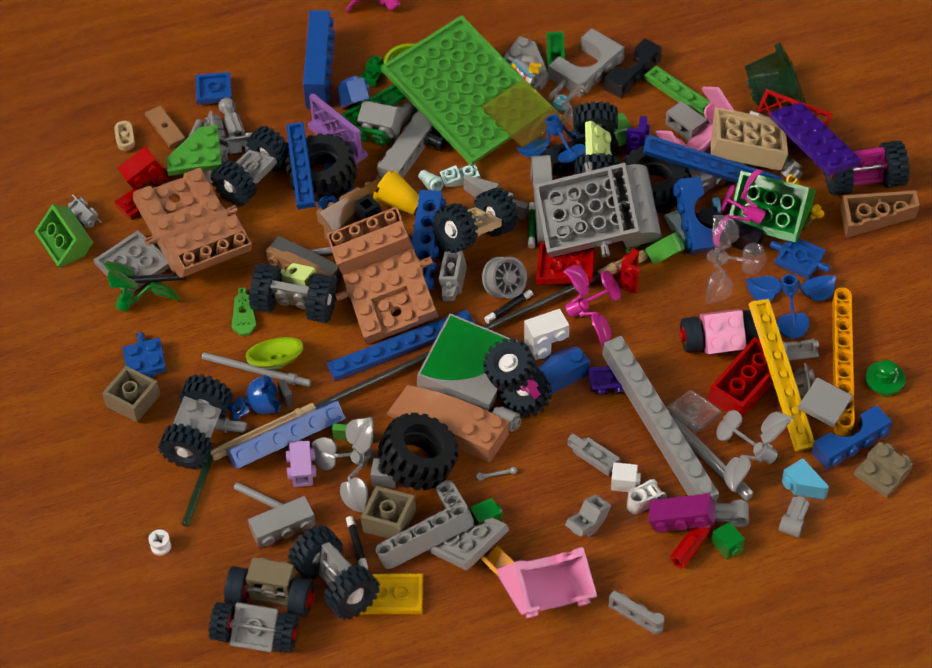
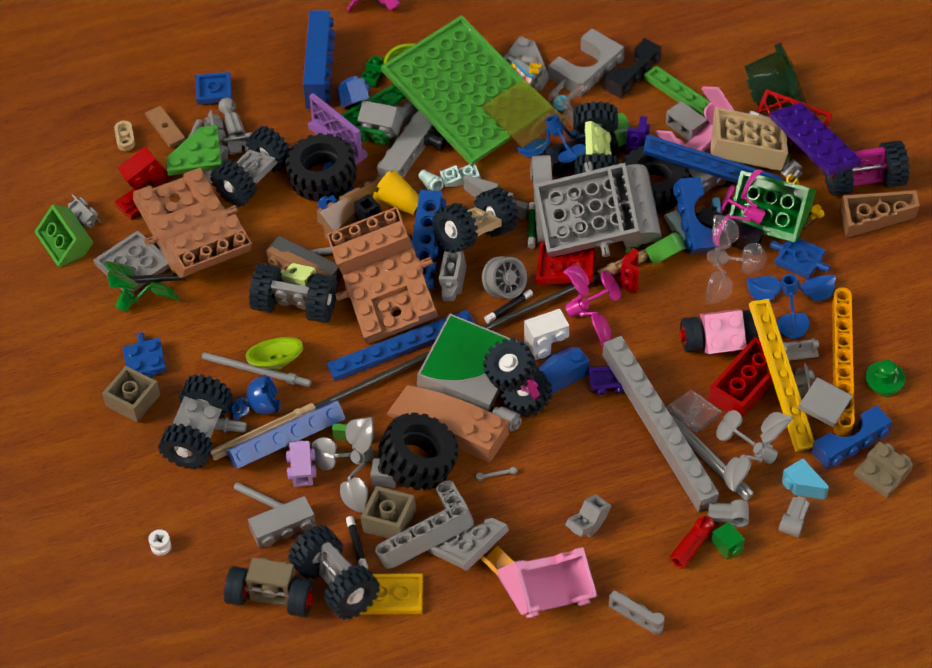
(196, 493): clear green bar -> none
(245, 322): bright green piece -> none
(254, 627): plate -> none
(285, 393): dark grey tile -> none
(300, 165): blue tile -> none
(486, 510): green brick -> none
(555, 46): green slope -> none
(593, 453): light grey hinge -> none
(624, 477): white brick -> none
(643, 495): white piece -> none
(682, 512): magenta brick -> none

